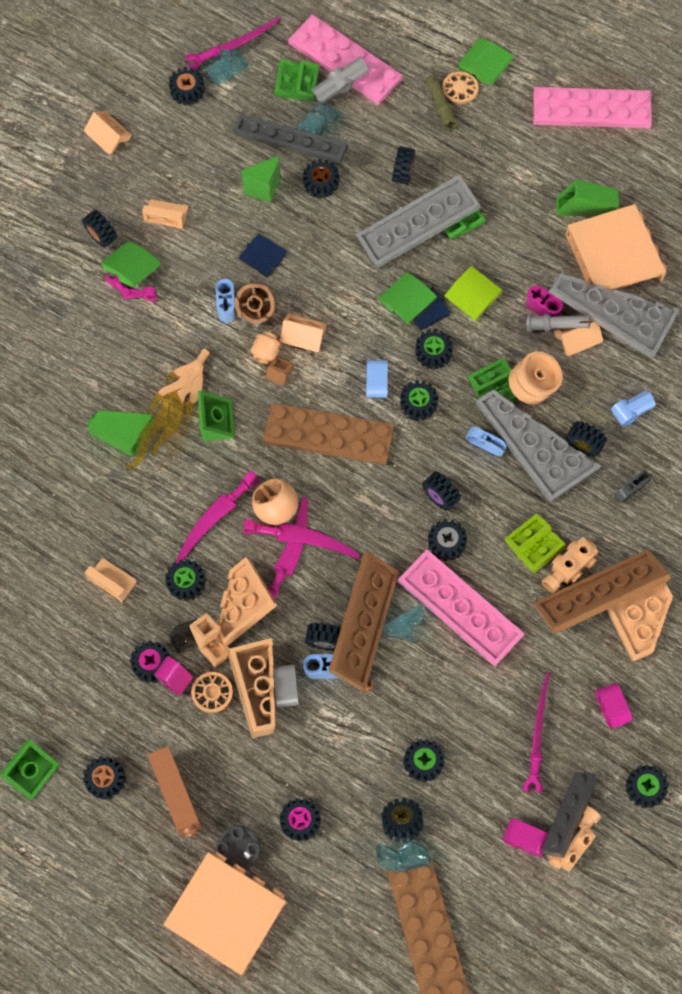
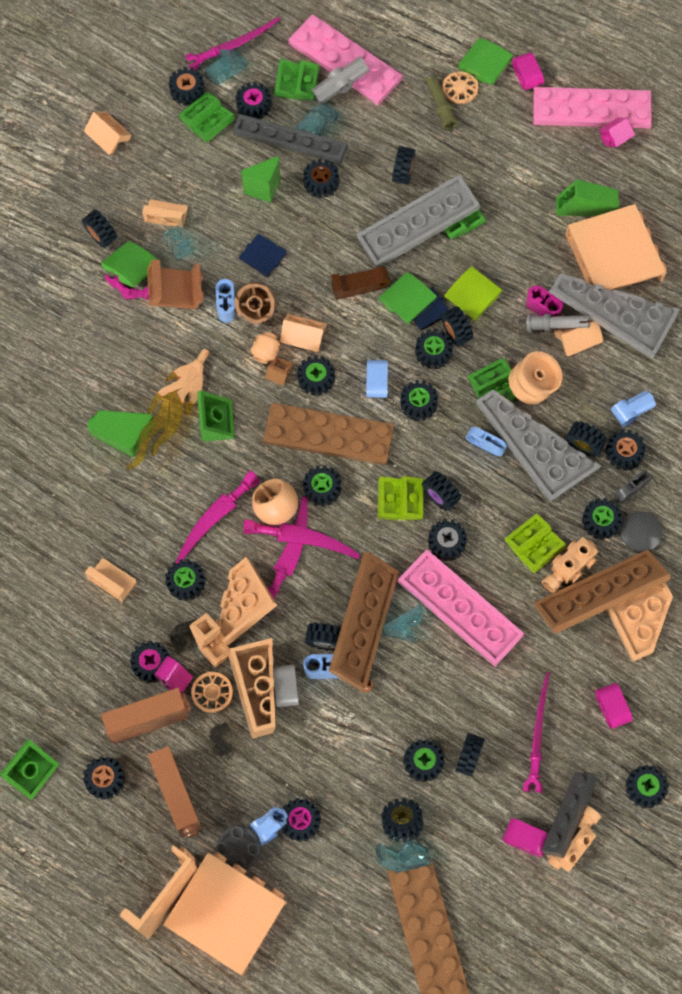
(146, 715): none -> nougat brick
(167, 898): none -> light nougat panel
(174, 286): none -> nougat panel
(179, 241): none -> clear light blue slope
(206, 117): none -> bright green slope
(220, 747): none -> clear smoke bracket
(248, 106): none -> black wheel
(269, 824): none -> light blue piece
(318, 382): none -> black wheel
(325, 479): none -> black wheel
(359, 282): none -> reddish brown leg
(400, 498): none -> lime slope
(457, 326): none -> black wheel
(469, 754): none -> black wheel
(527, 71): none -> dark pink beam
(605, 512): none -> black wheel
(616, 132): none -> brick
(625, 442): none -> black wheel
(641, 531): none -> dark grey dish

